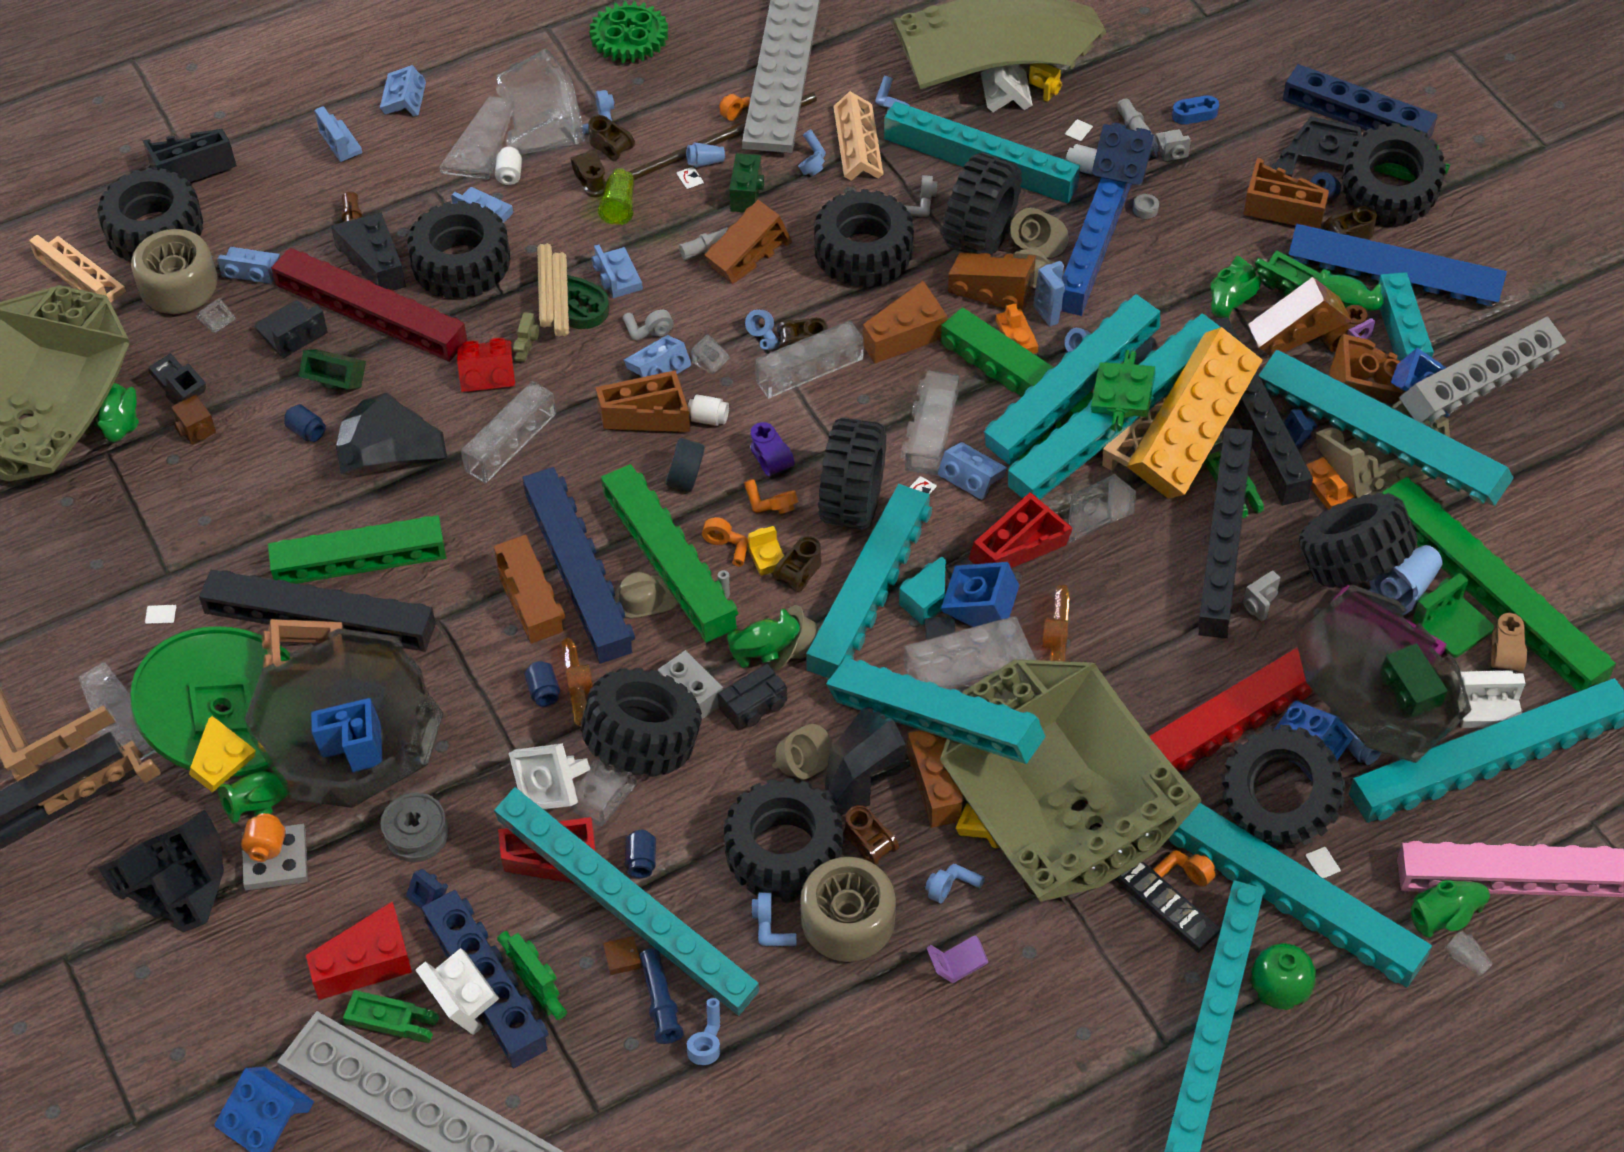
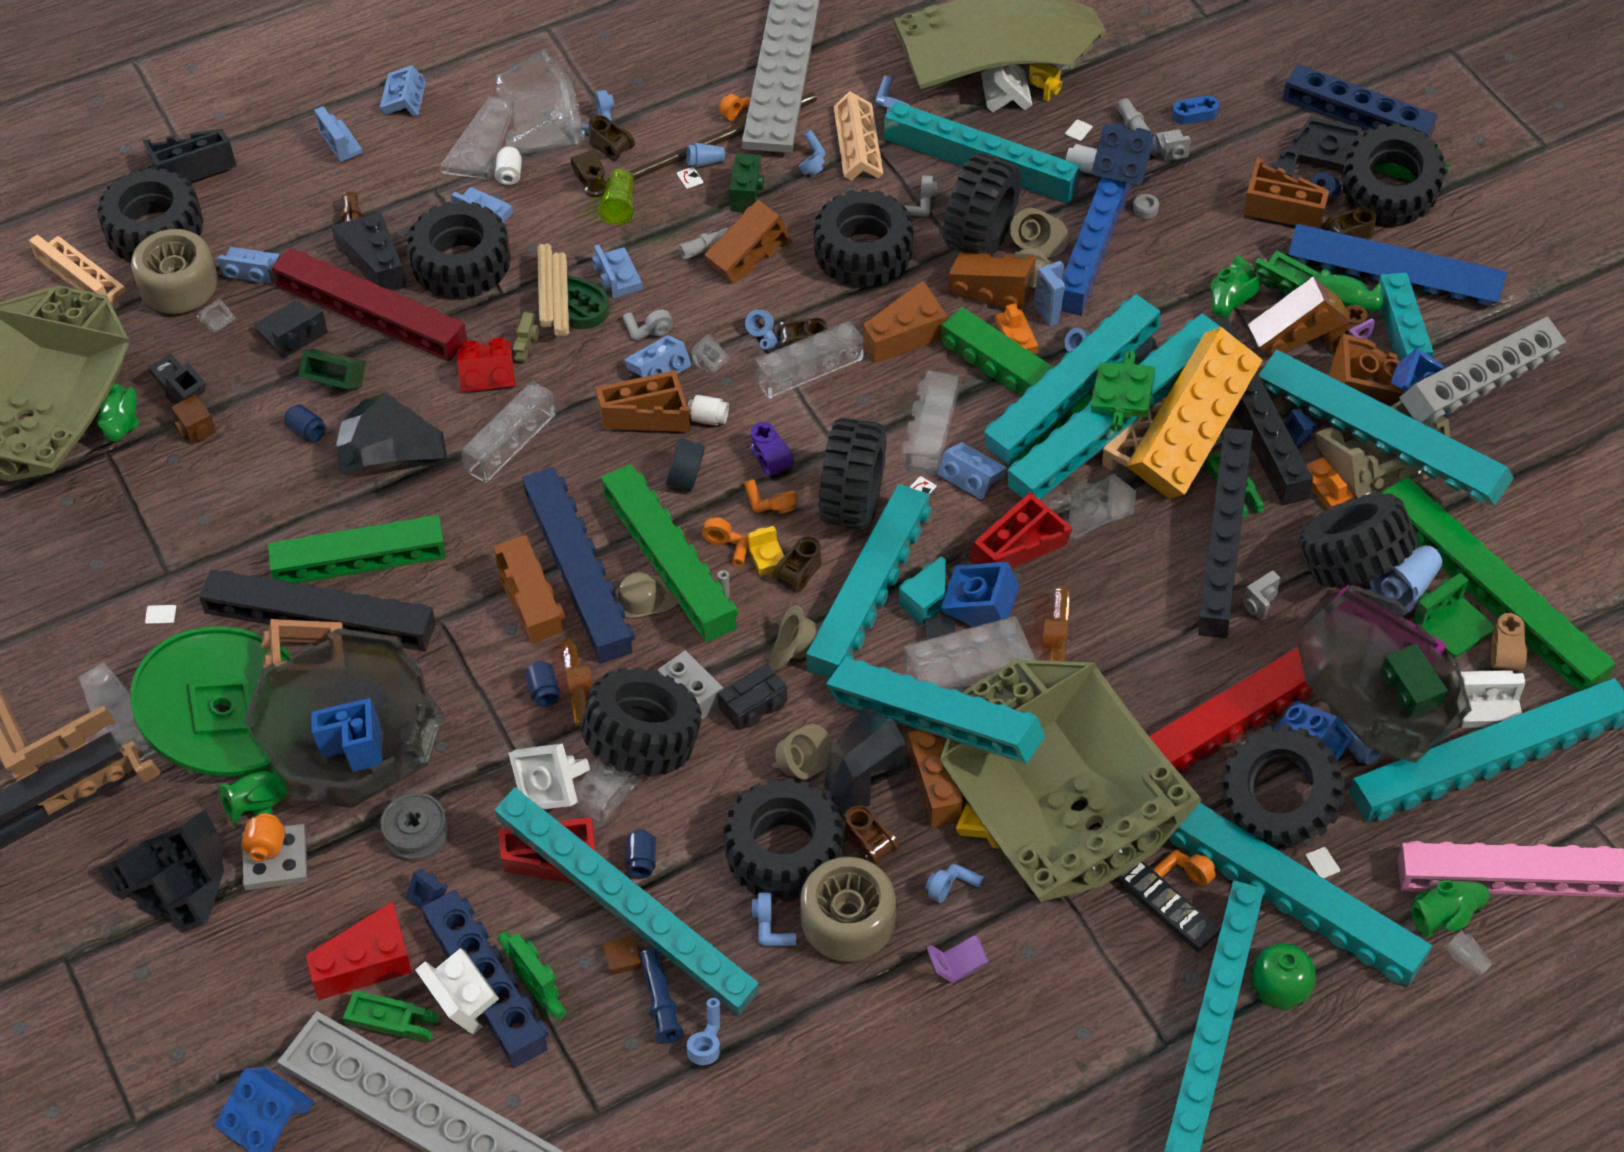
(219, 755): yellow wing -> none
(628, 31): green gear -> none
(763, 639): green animal -> none

